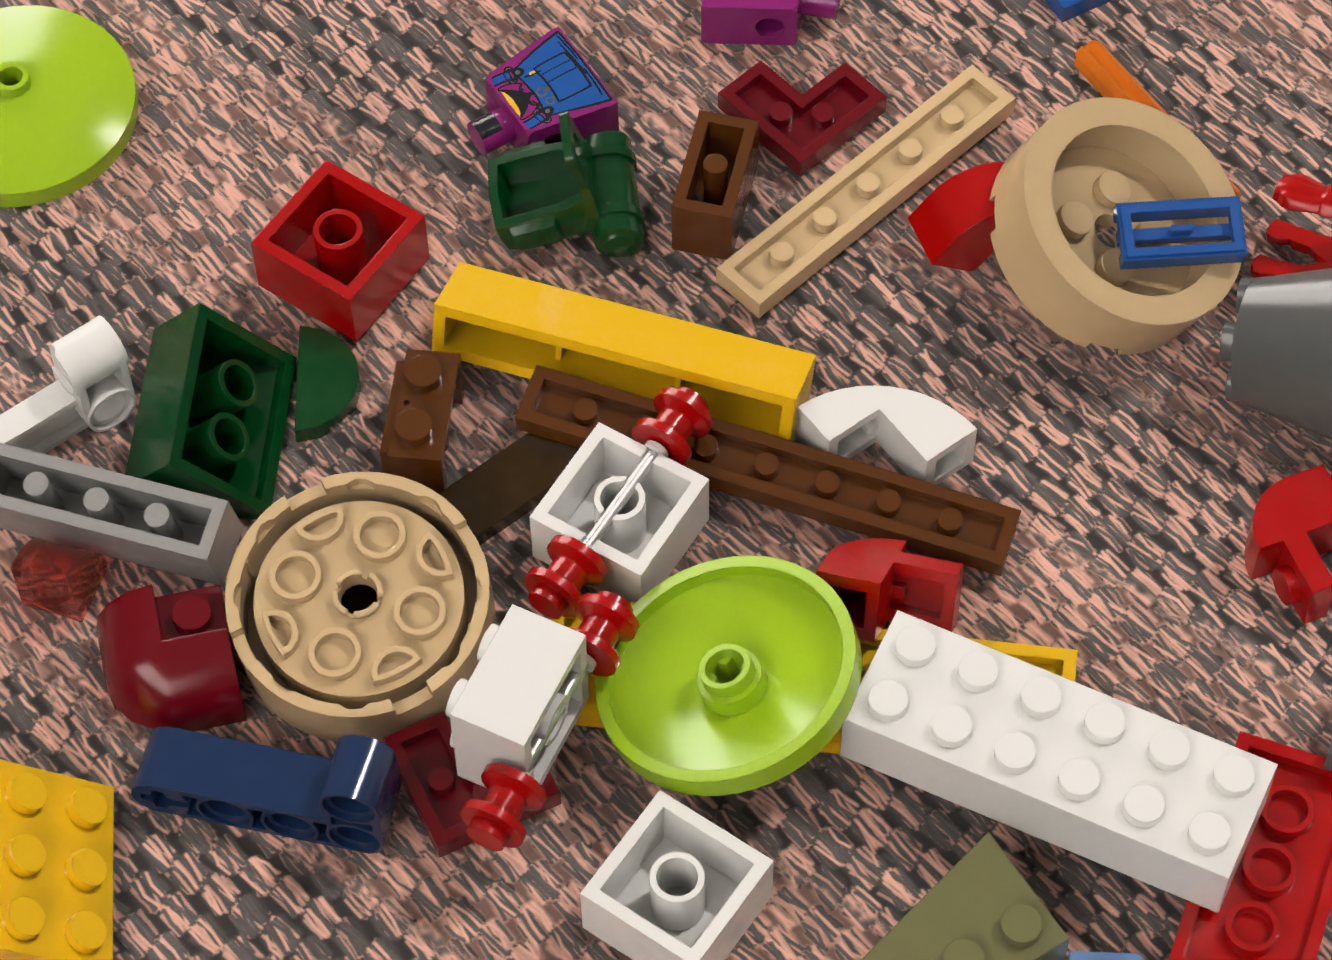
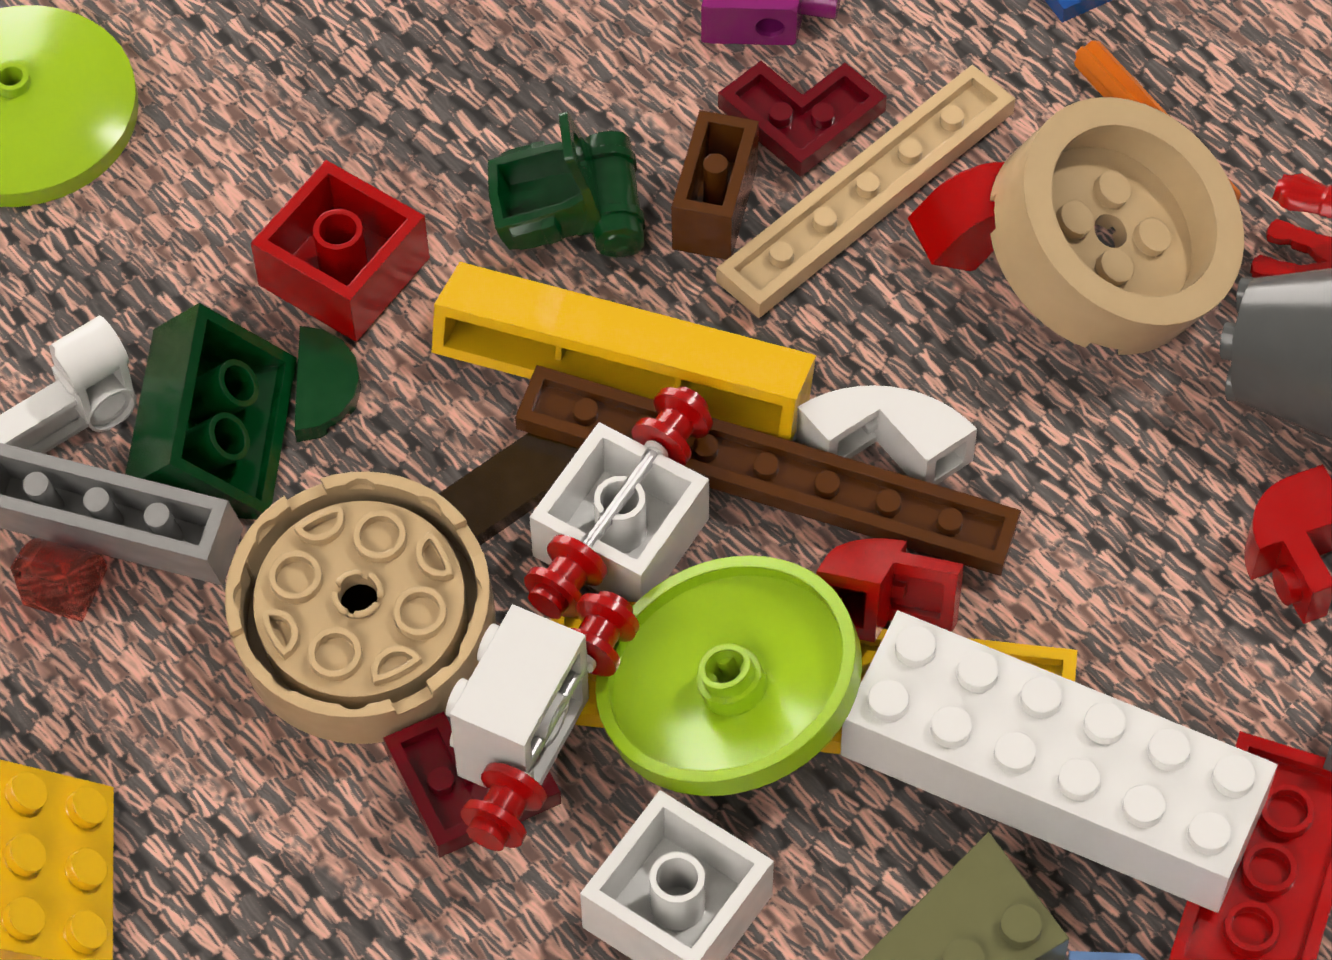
(170, 659): dark red brick -> none
(273, 789): dark blue beam -> none
(420, 416): reddish brown window -> none
(533, 90): torso -> none
(1180, 255): blue tile -> none

